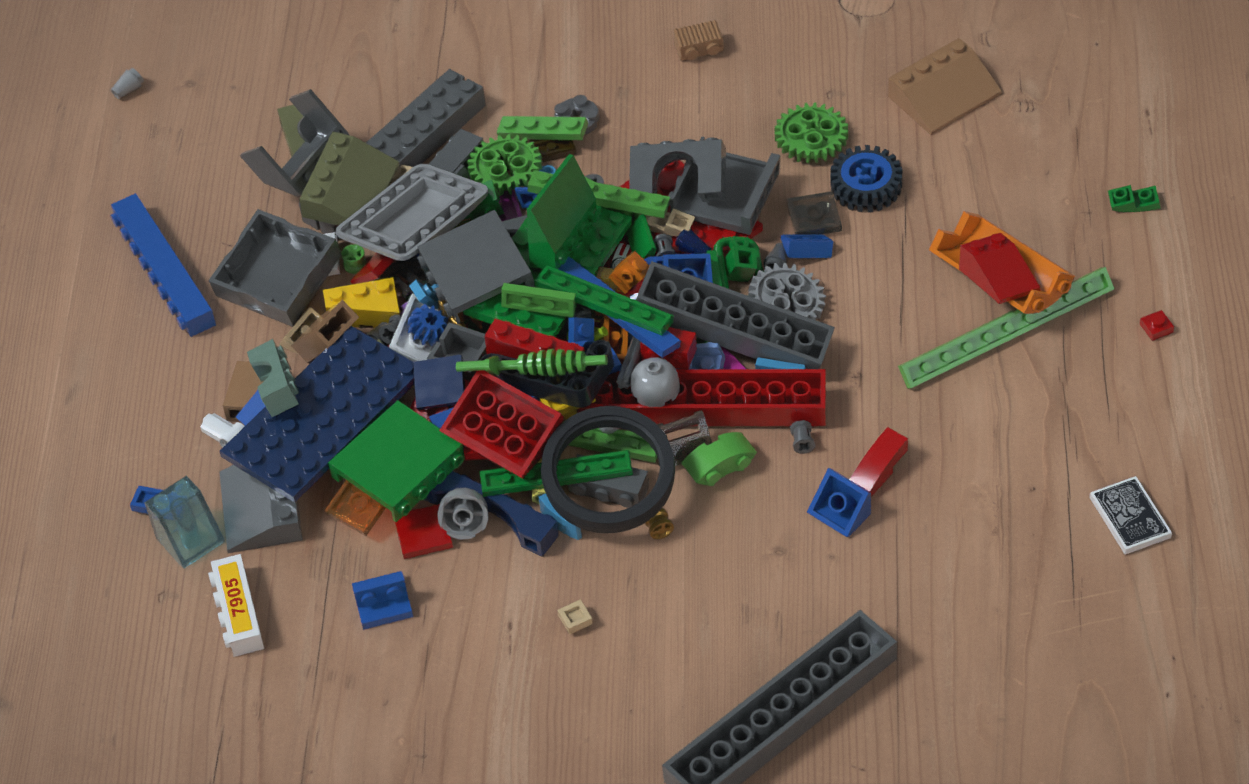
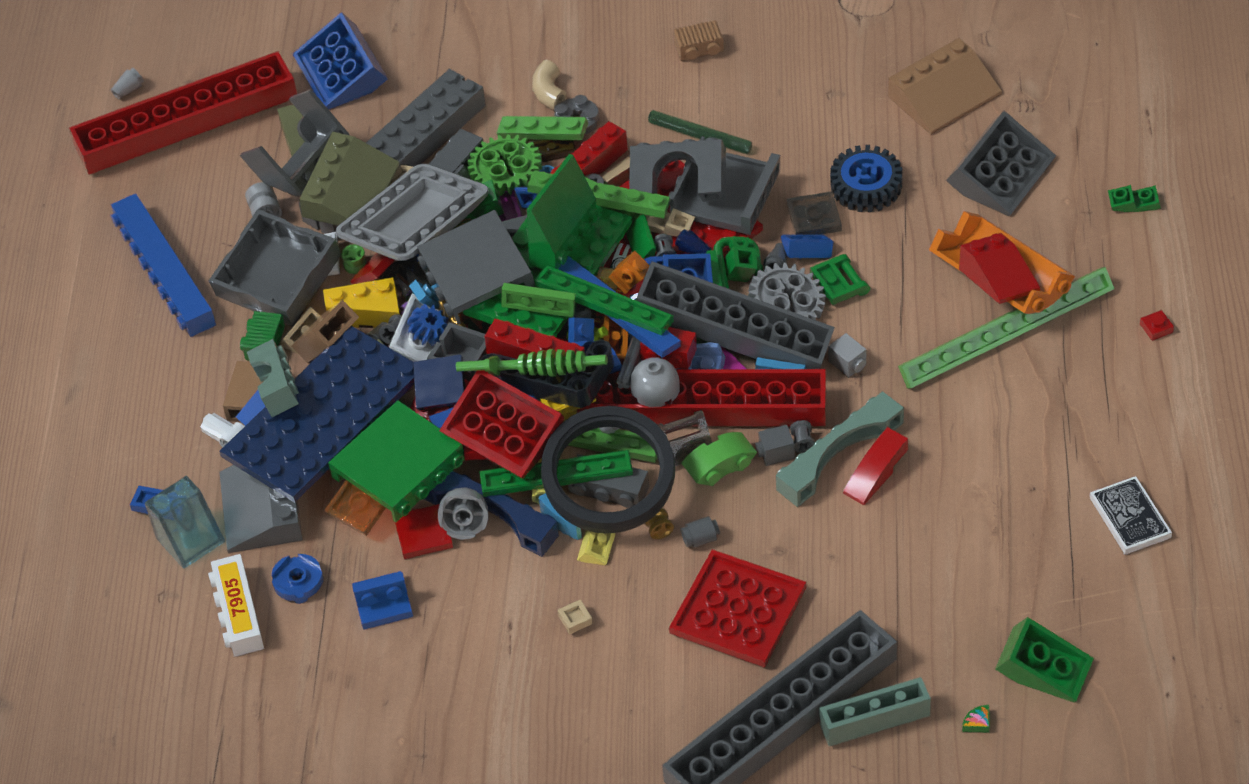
(183, 112): none -> red brick
(260, 329): none -> green brick
(263, 197): none -> light grey wheel
(298, 590): none -> blue plate
(339, 63): none -> blue slope
(544, 86): none -> tan cylinder
(596, 547): none -> light yellow slope
(600, 149): none -> red brick
(618, 173): none -> tan slope
(697, 131): none -> clear green axle
(700, 532): none -> dark grey brick
(738, 608): none -> red plate
(775, 445): none -> dark grey brick
(800, 478): none -> sand green arch
(811, 132): bright green gear -> none
(834, 283): none -> green plate
(840, 503): blue slope -> none
(847, 355): none -> light grey brick
(875, 711): none -> sand green brick
(977, 720): none -> tile
(1001, 165): none -> dark grey slope
(1044, 661): none -> green slope

